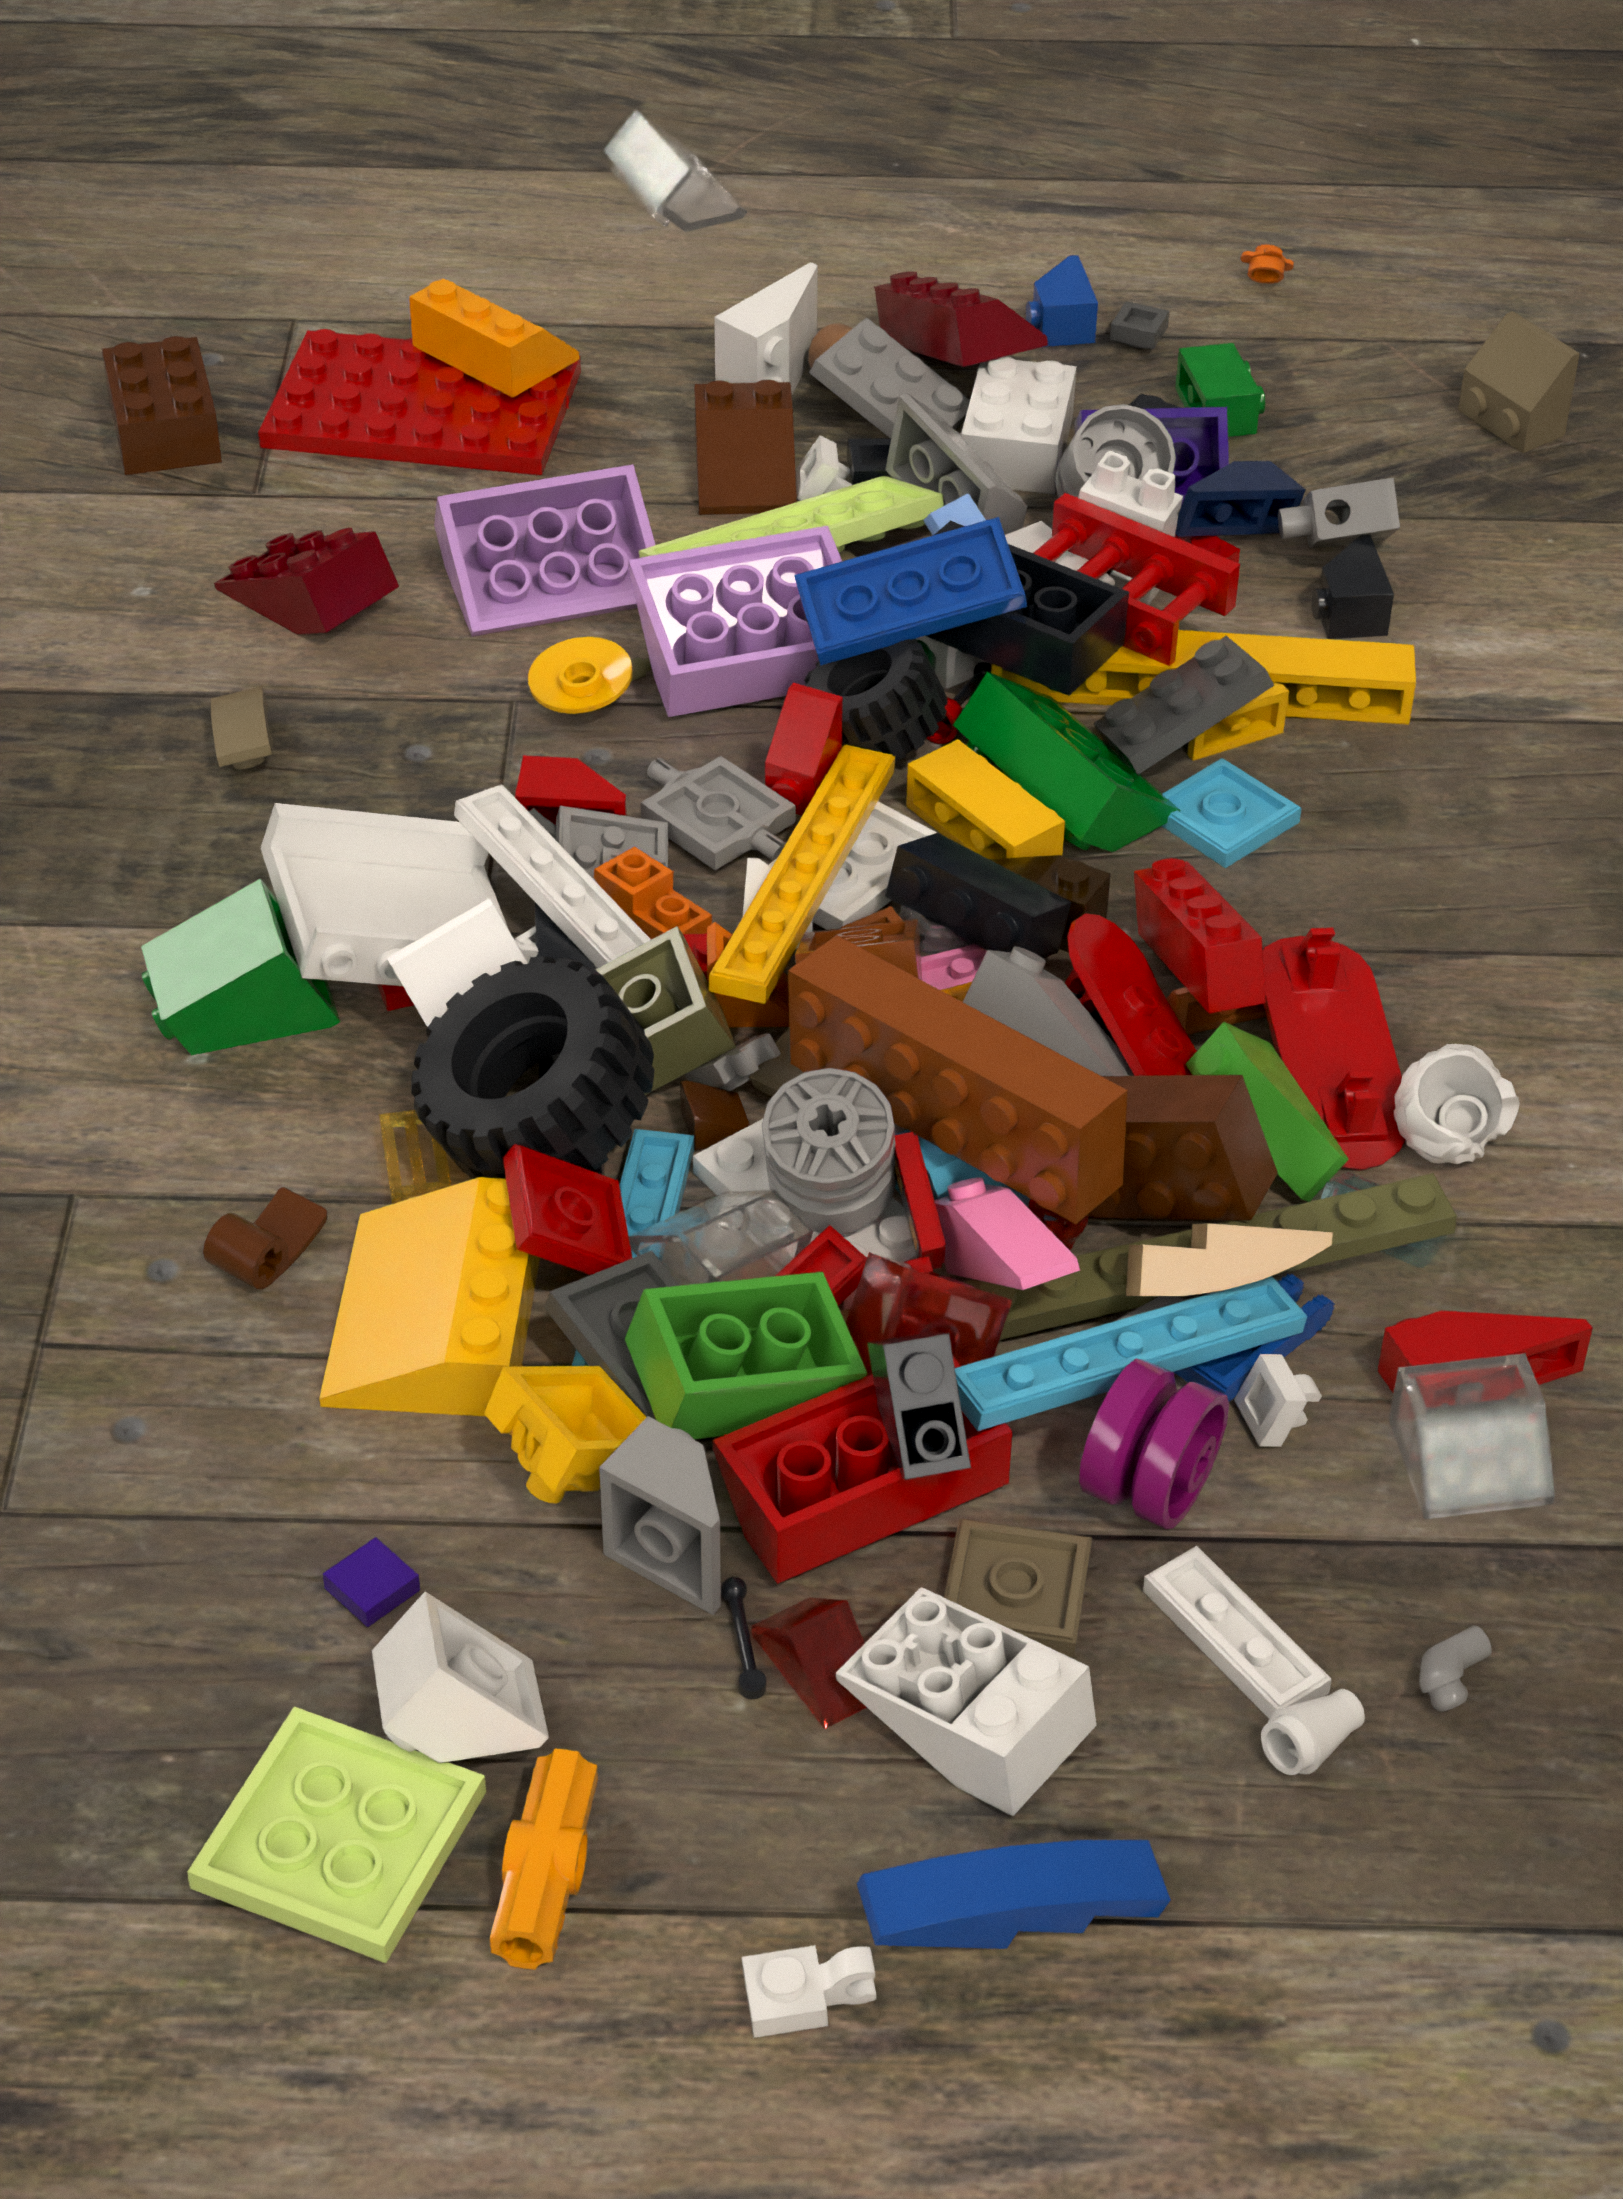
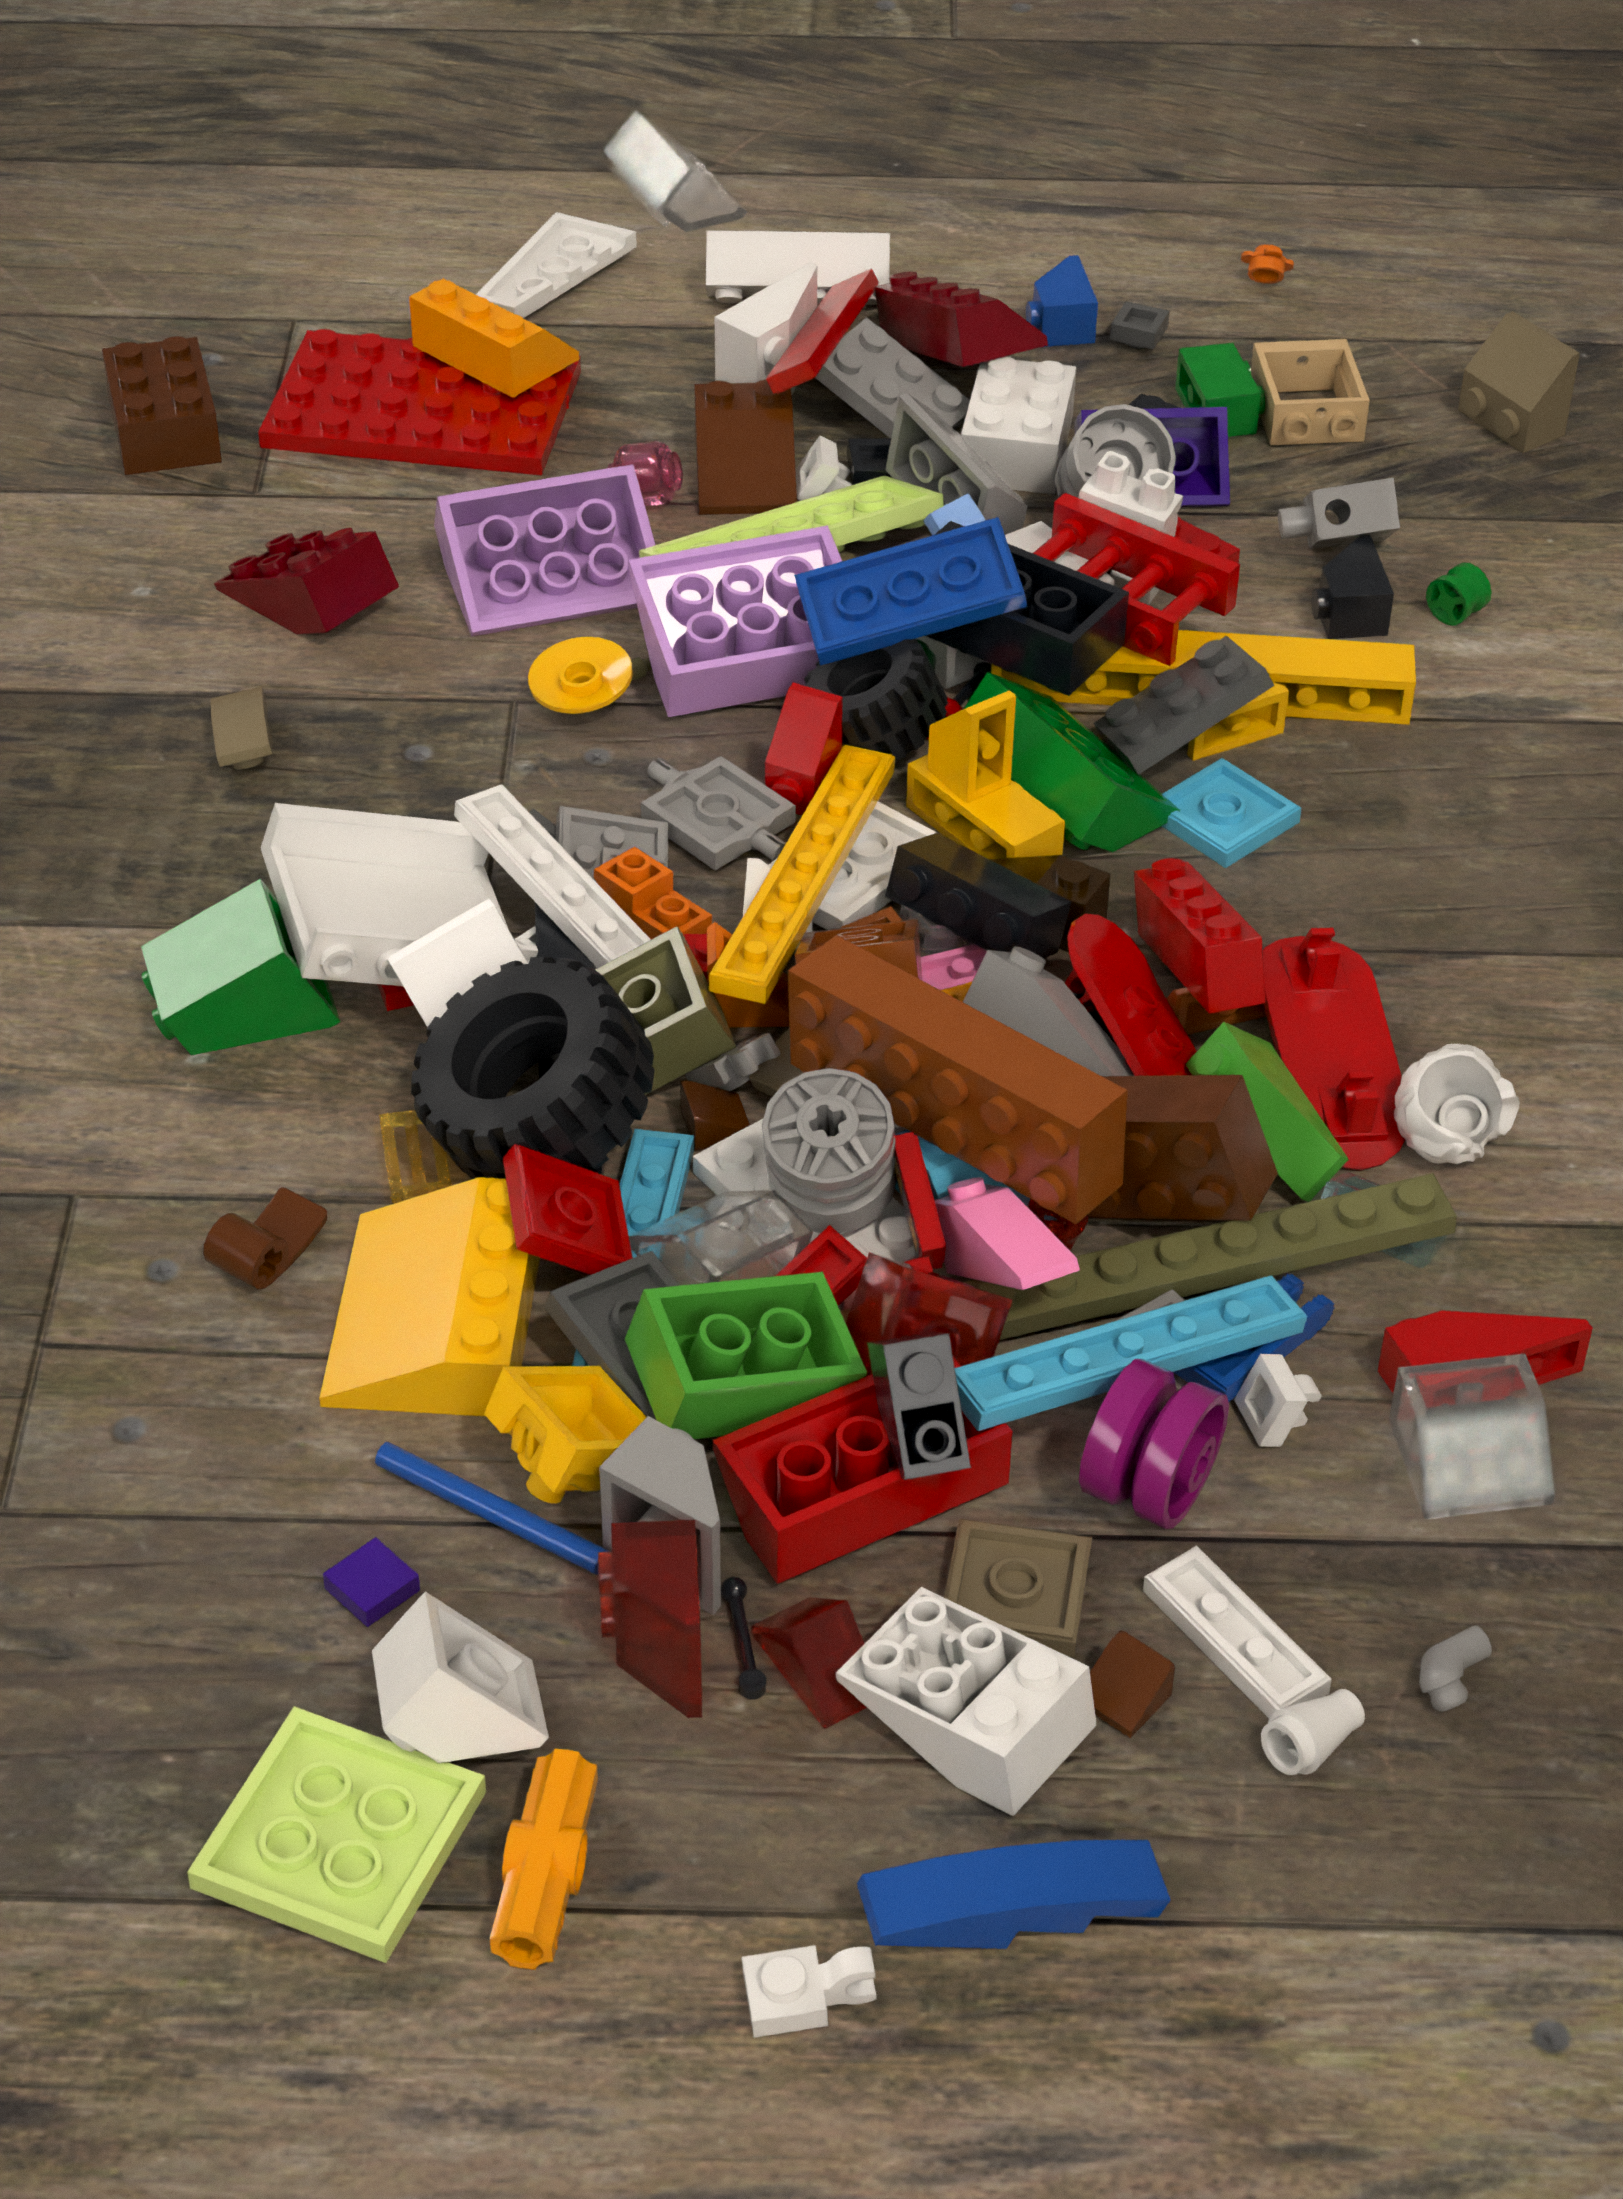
(489, 1506): none -> blue bar
(554, 261): none -> white wing
(568, 782): red slope -> none
(655, 1608): none -> clear red slope
(656, 470): none -> clear pink head
(752, 260): none -> white slope
(822, 332): none -> red tile
(974, 747): none -> yellow slope
(1130, 1683): none -> reddish brown slope
(1219, 1259): tan slope -> none
(1238, 500): dark blue slope -> none
(1326, 368): none -> tan window
(1458, 593): none -> green wheel

